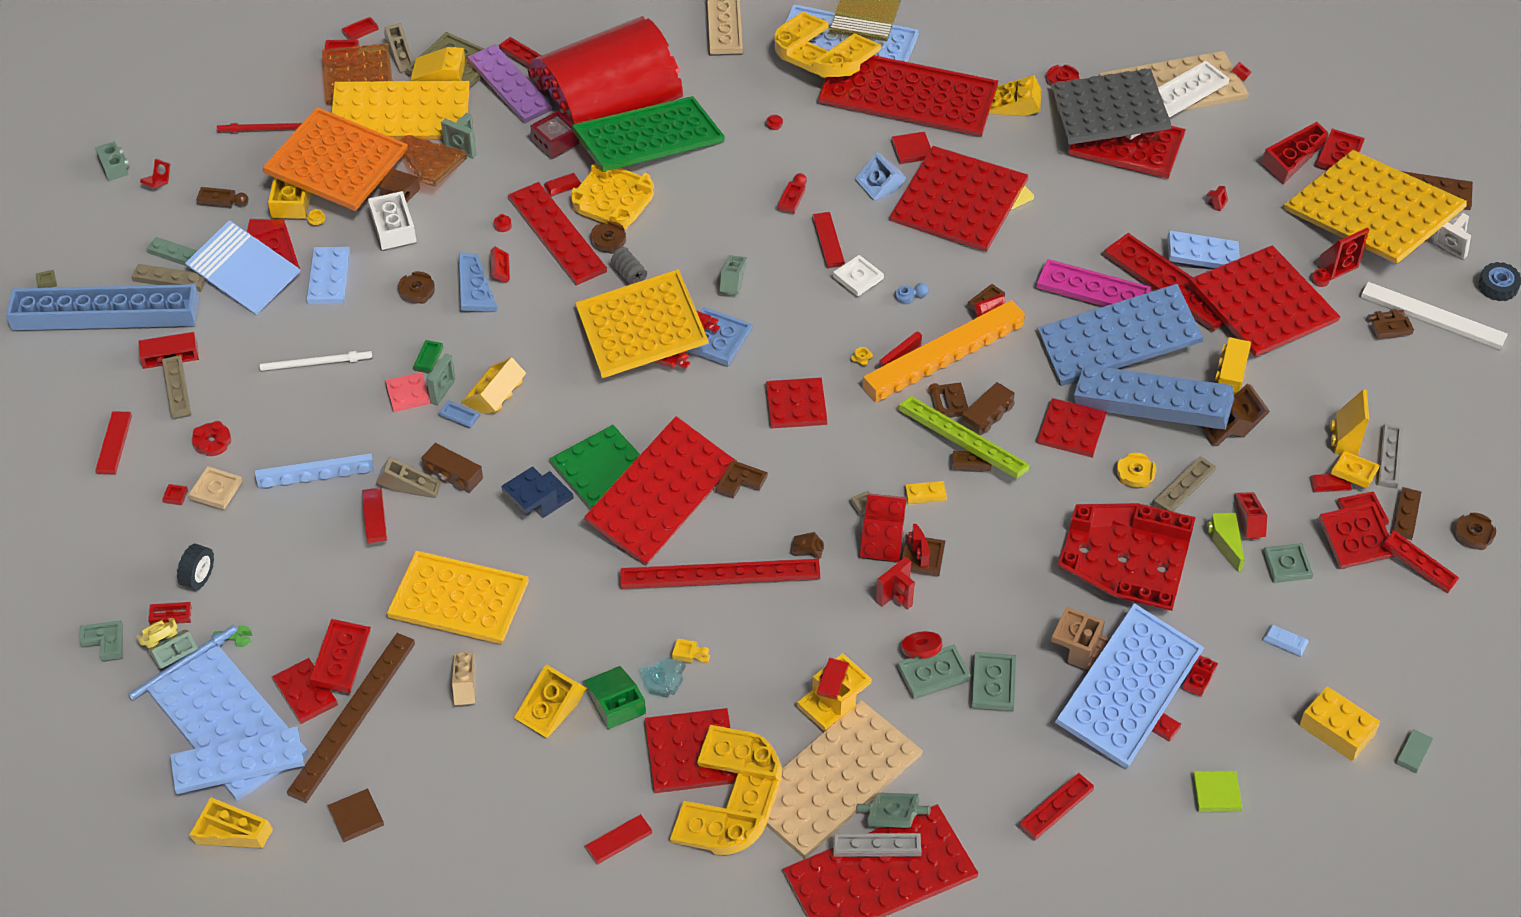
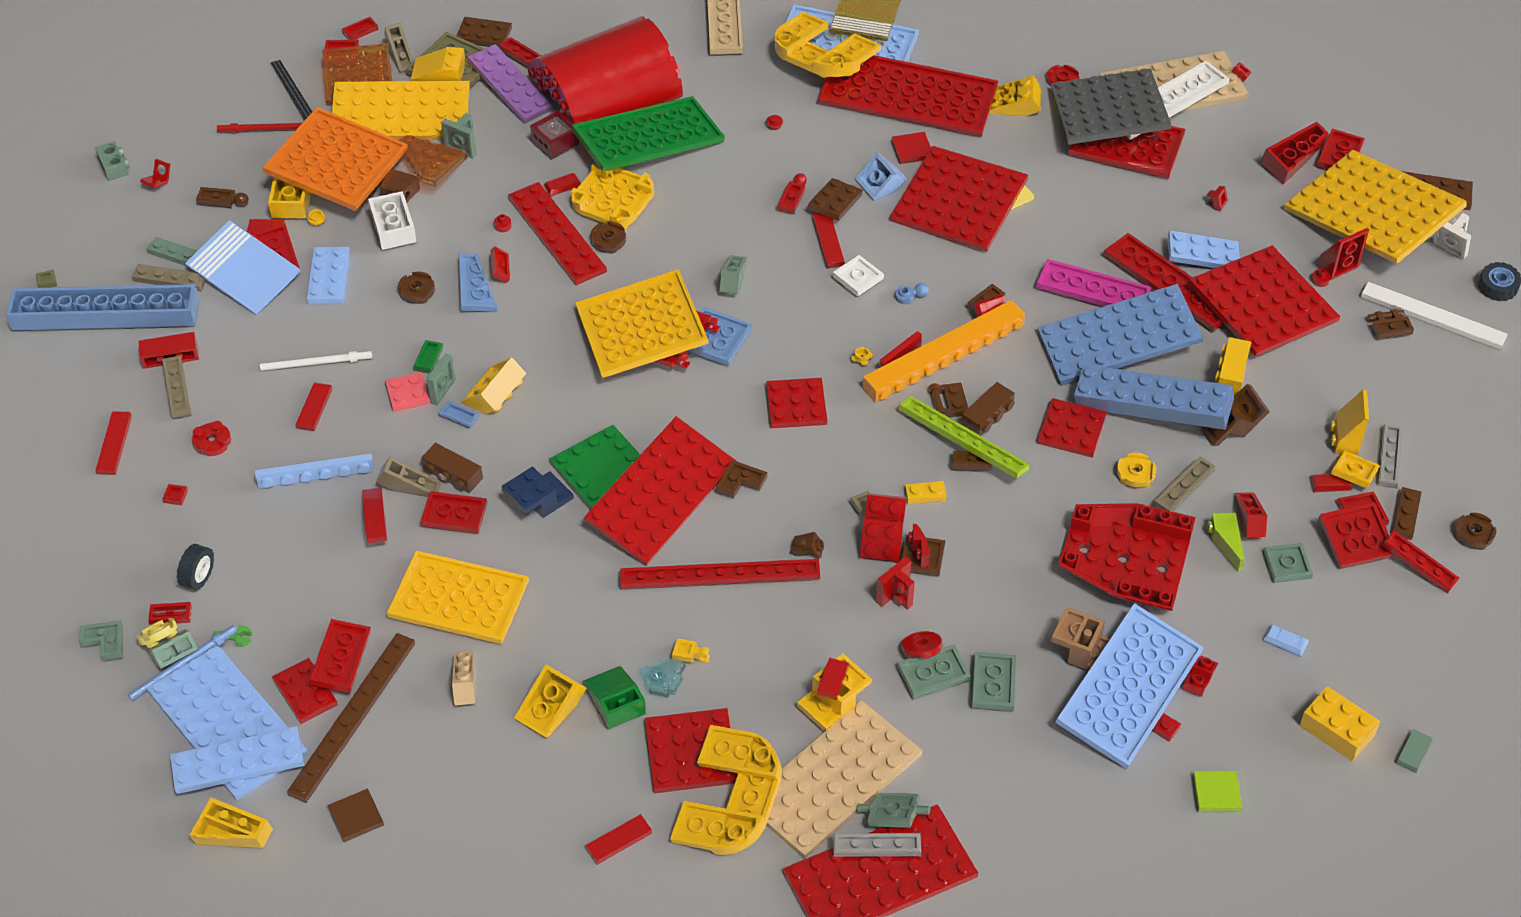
(215, 488): tan plate -> none
(292, 88): none -> black sticker
(314, 406): none -> red tile
(454, 512): none -> red plate
(484, 31): none -> reddish brown plate
(628, 266): dark grey piece -> none
(835, 199): none -> reddish brown plate
(1056, 806): red plate -> none

